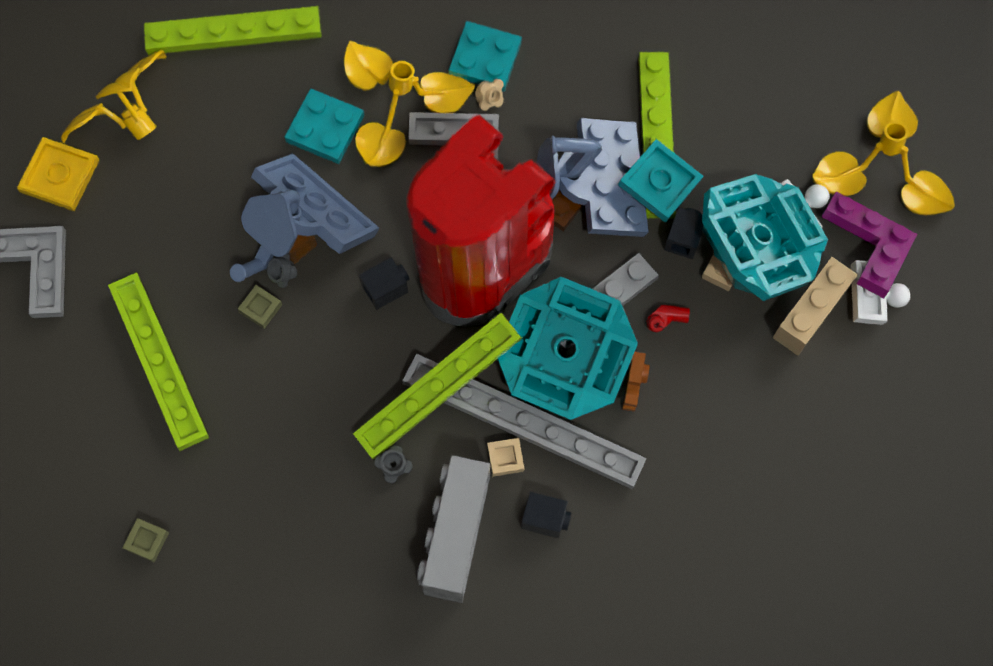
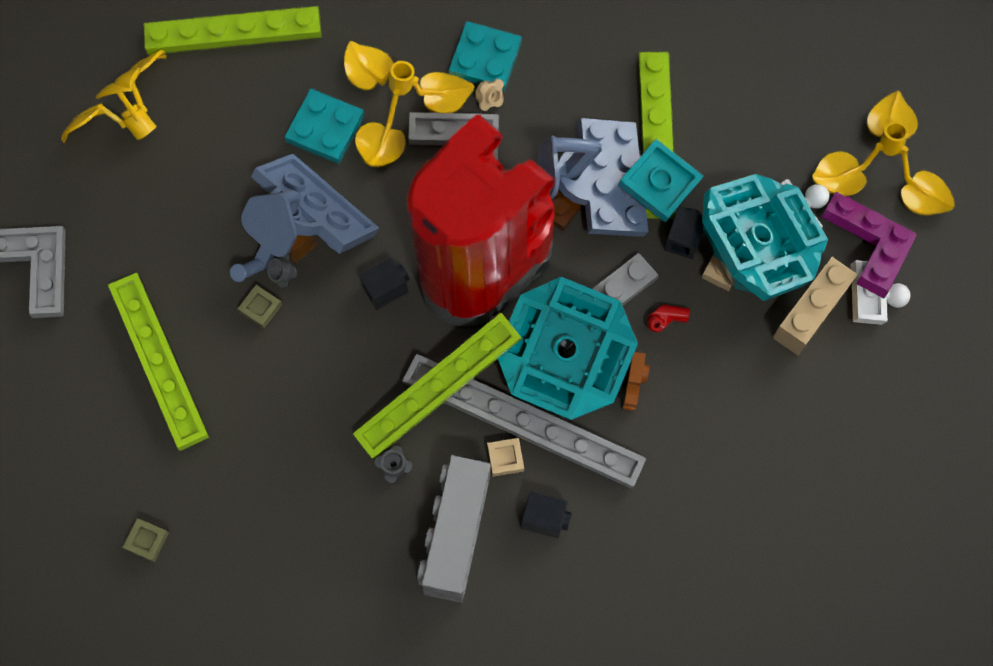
(58, 174): yellow tile -> none

